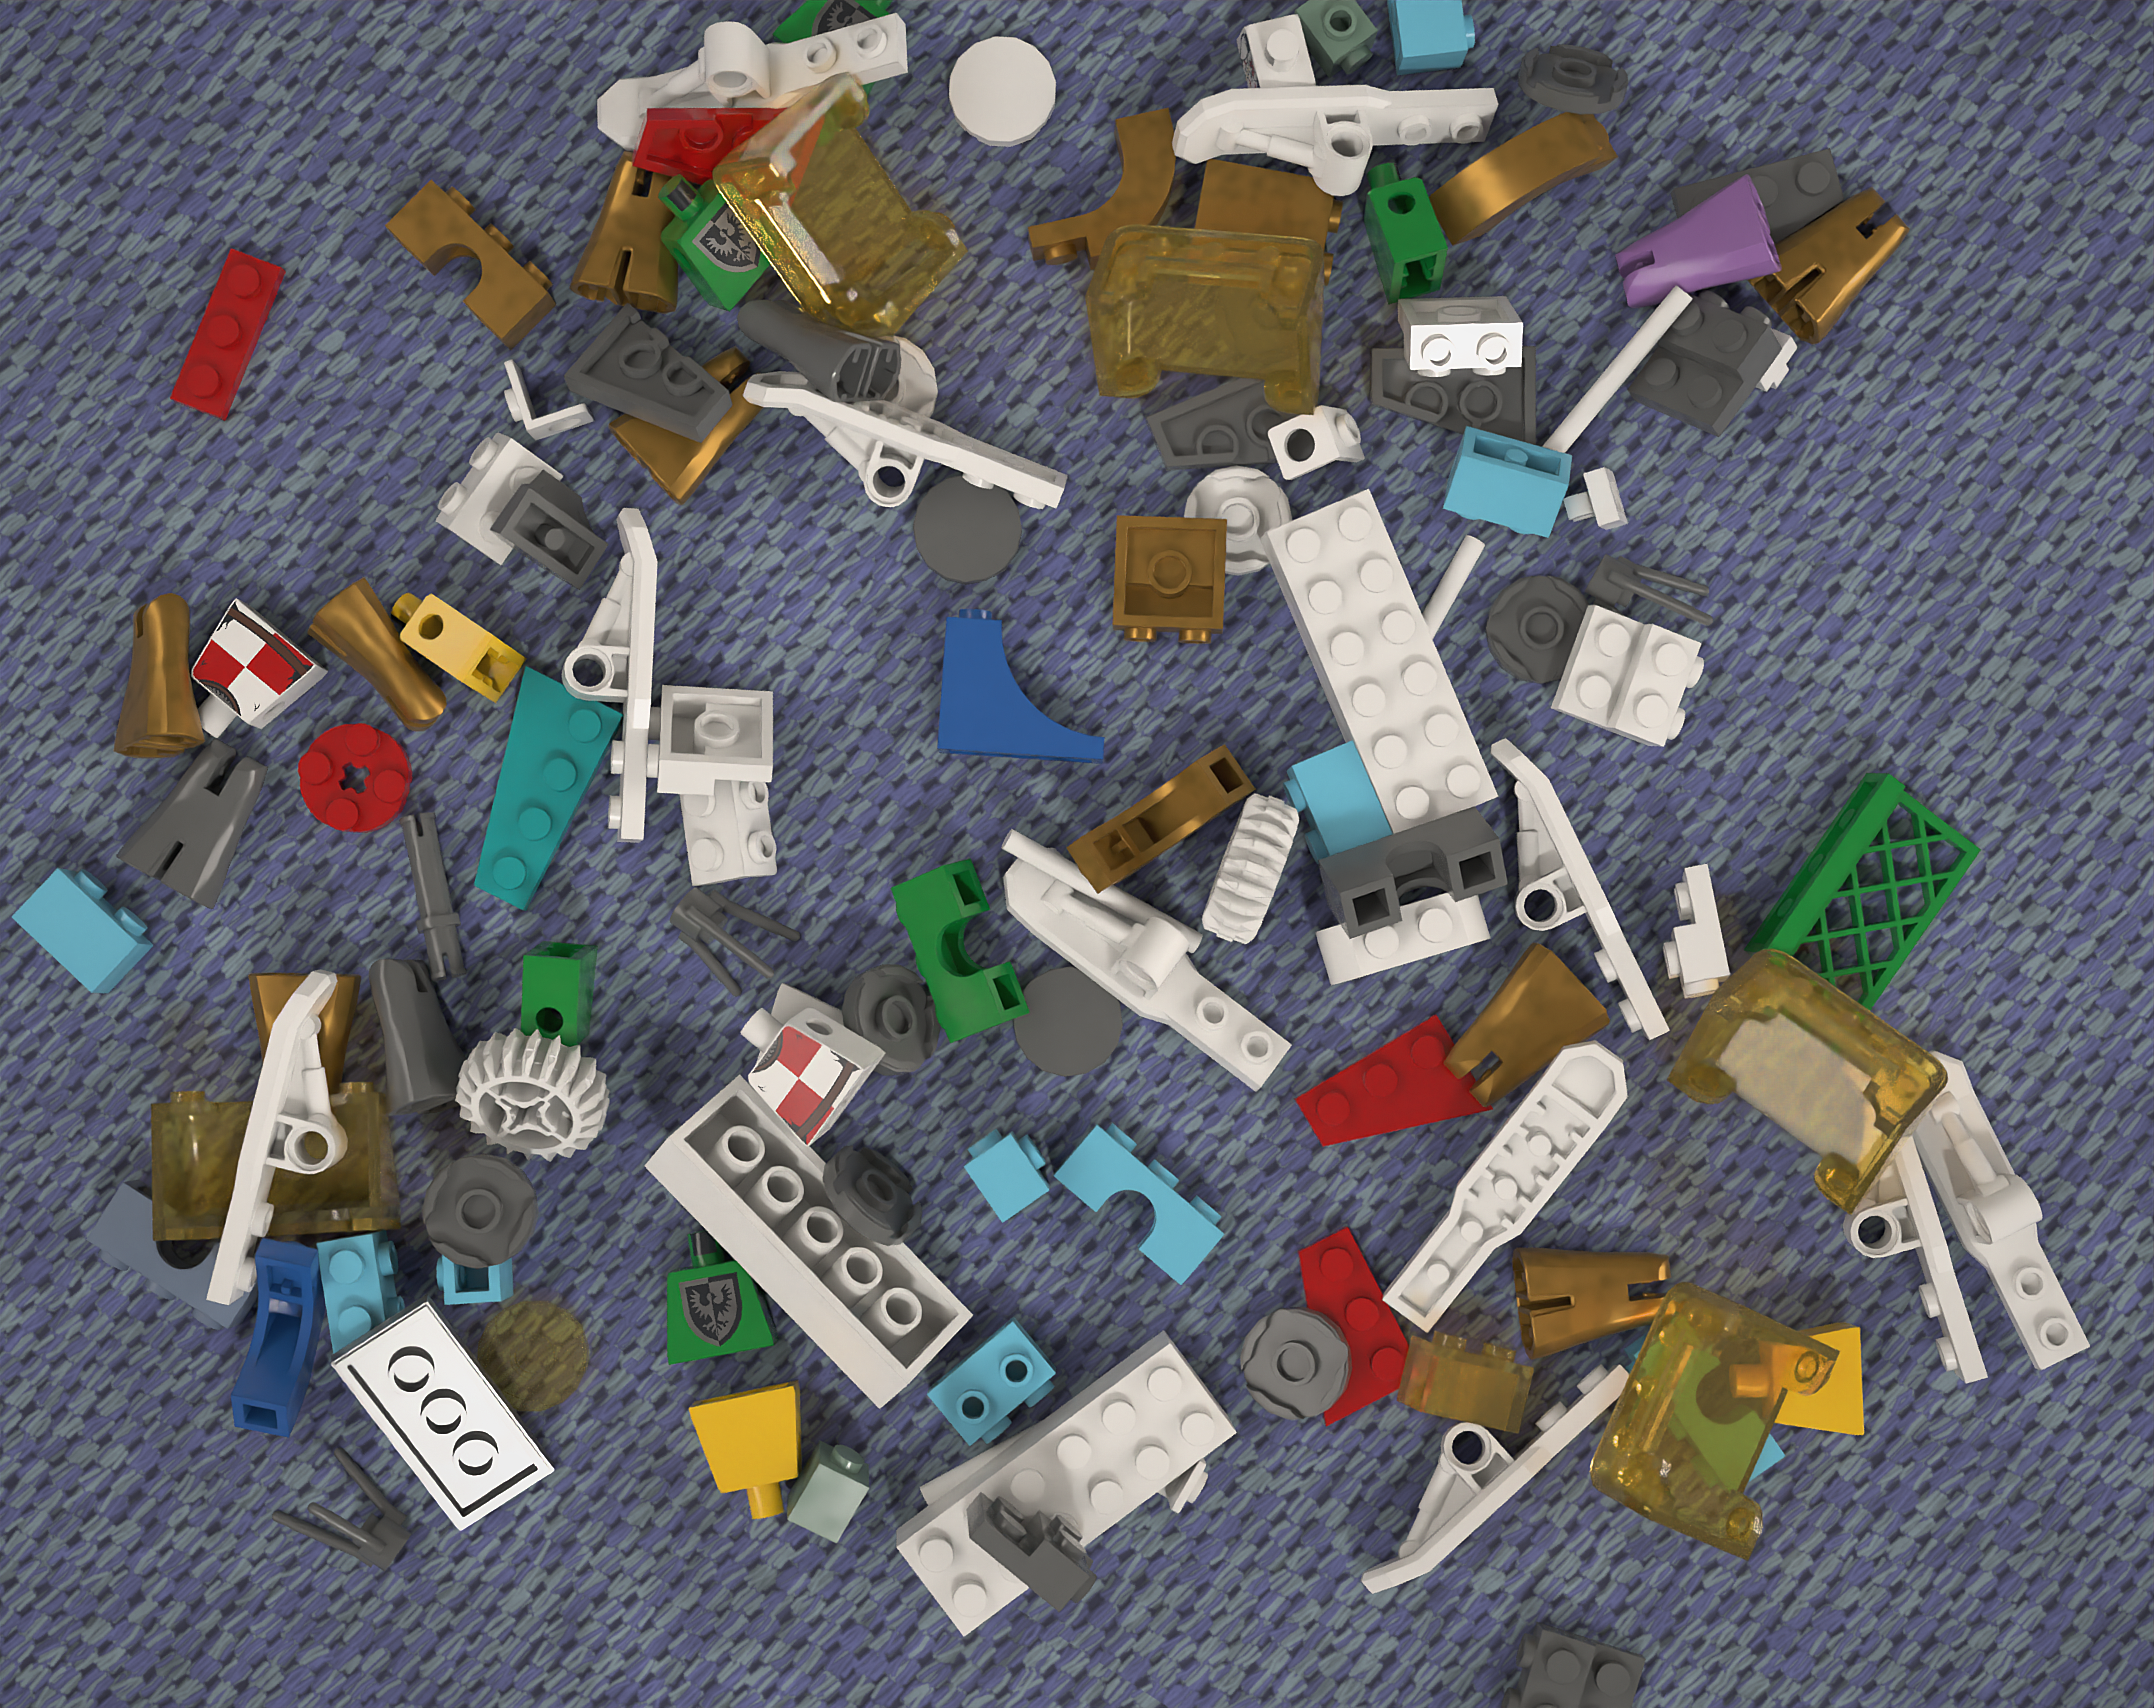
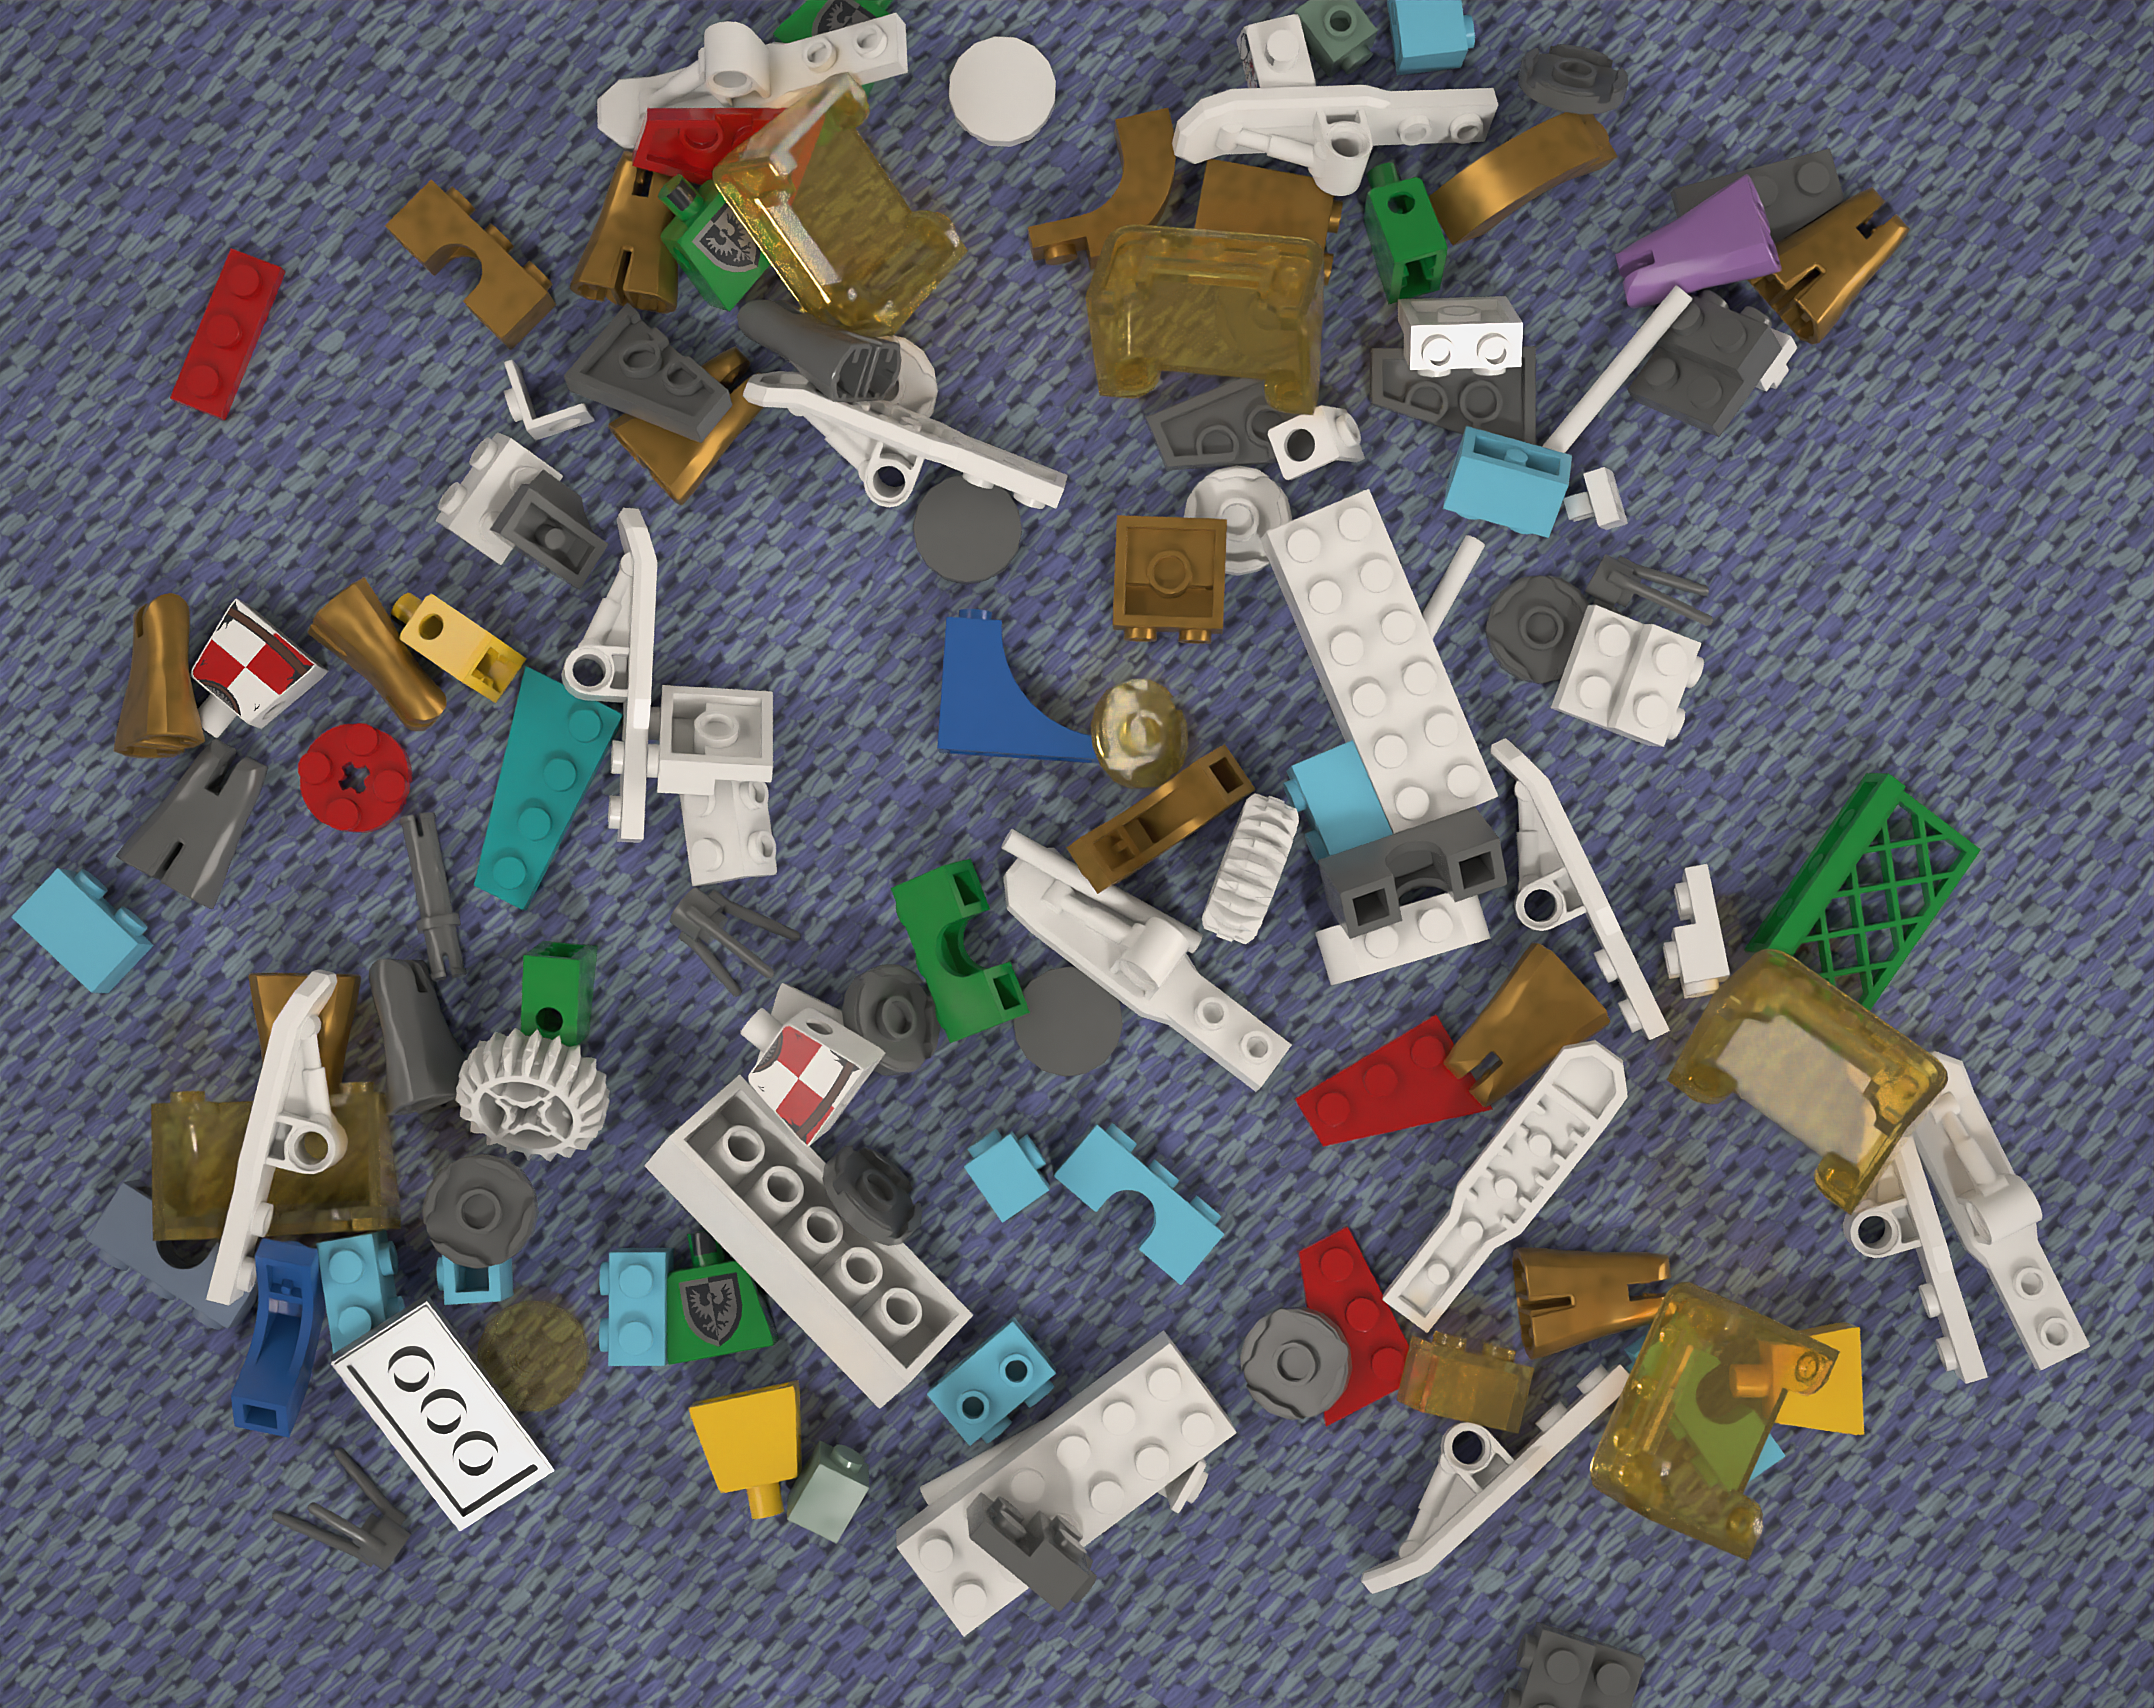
(637, 1306): none -> medium azure brick
(1139, 734): none -> clear yellow tile

